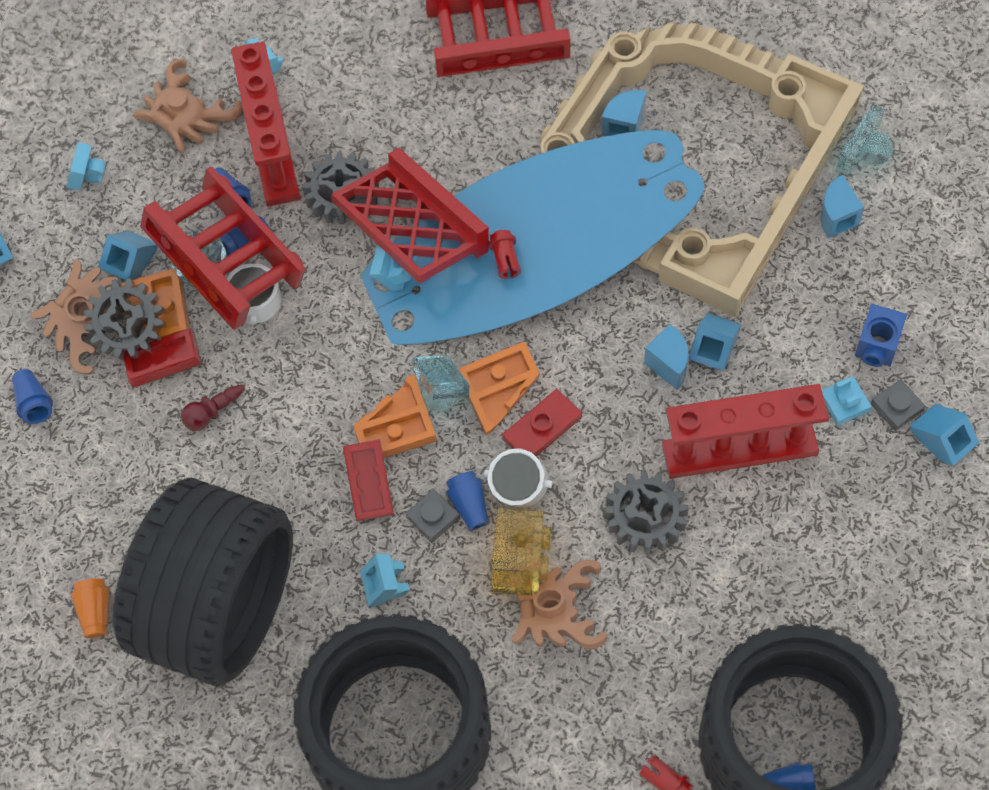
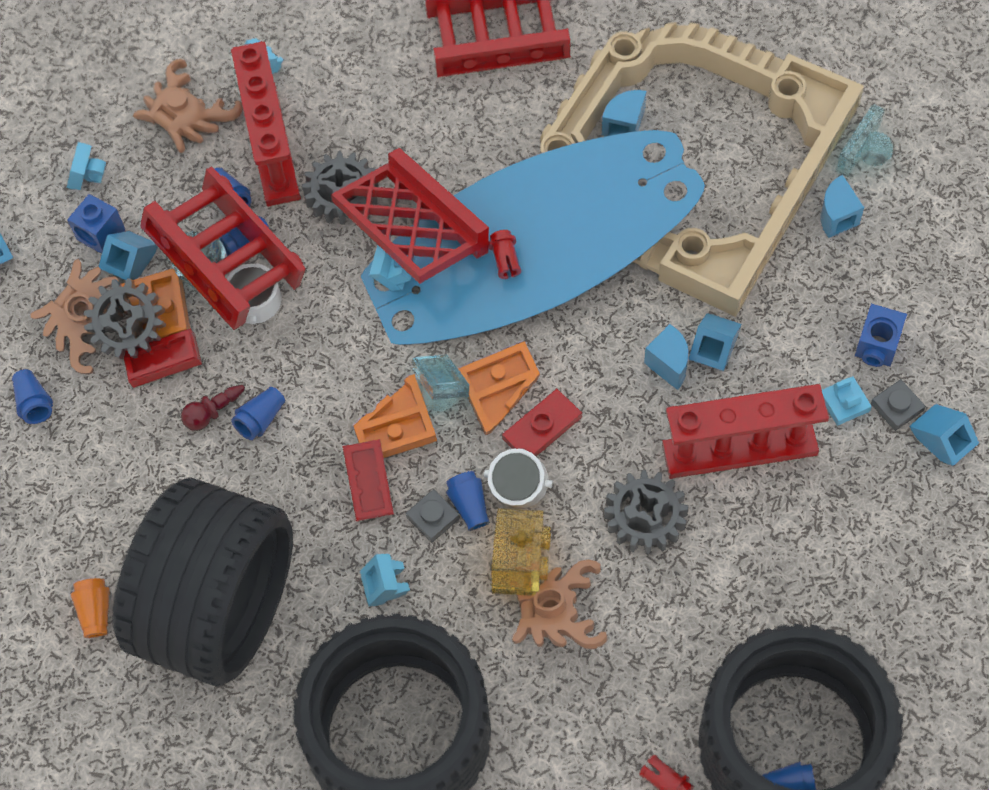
(94, 221): none -> blue brick
(257, 414): none -> blue cone

